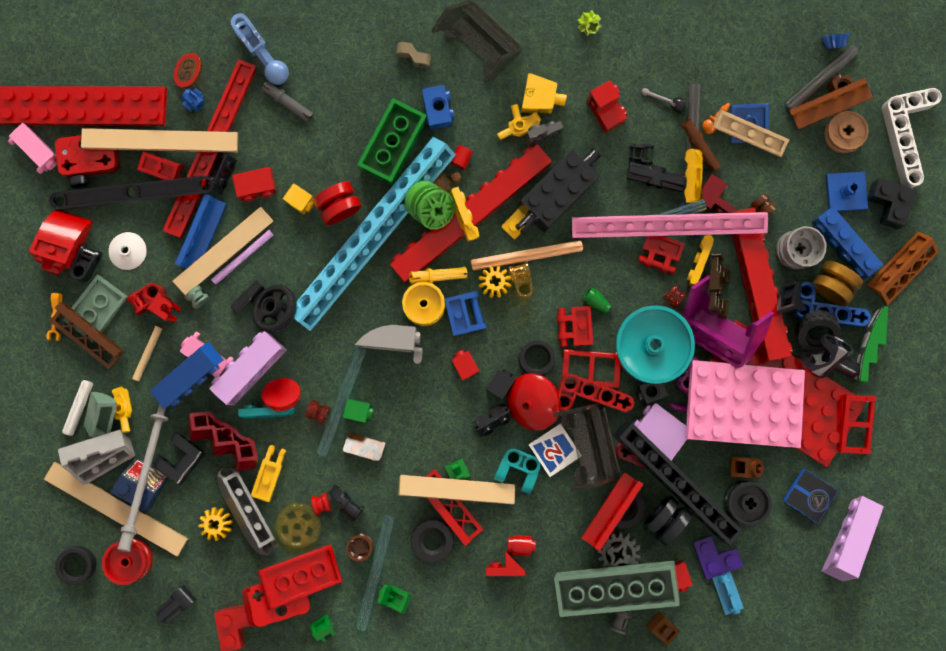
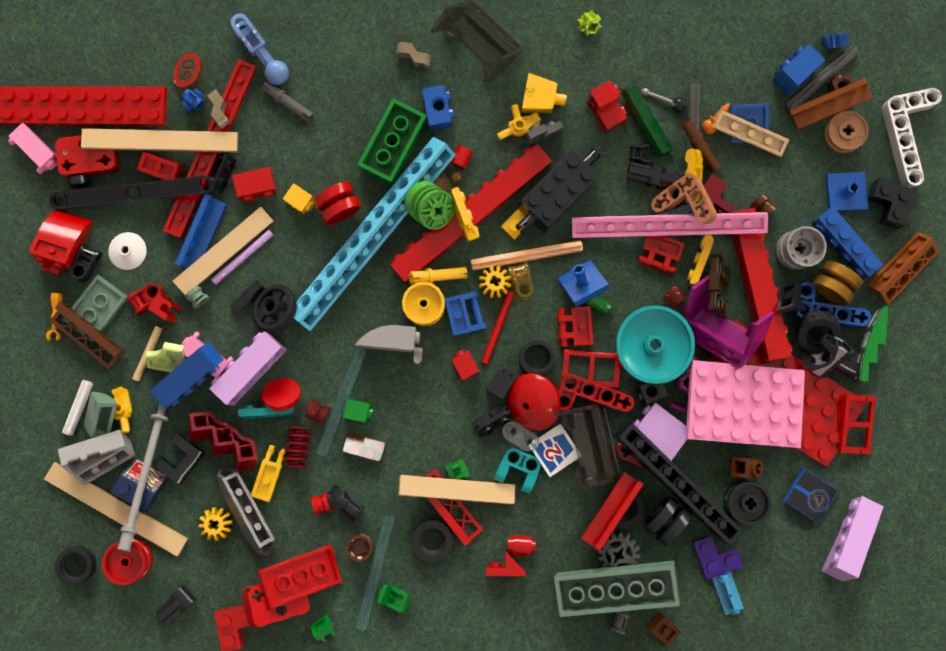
(167, 358): none -> yellowish green tile
(218, 109): none -> dark tan piece
(282, 519): clear yellow plate -> none
(297, 447): none -> dark red piece
(497, 328): none -> red bar
(521, 436): none -> clear plate
(583, 283): none -> blue tile
(647, 121): none -> dark green tile
(682, 576): red brick -> none
(689, 193): none -> nougat beam
(797, 69): none -> blue brick

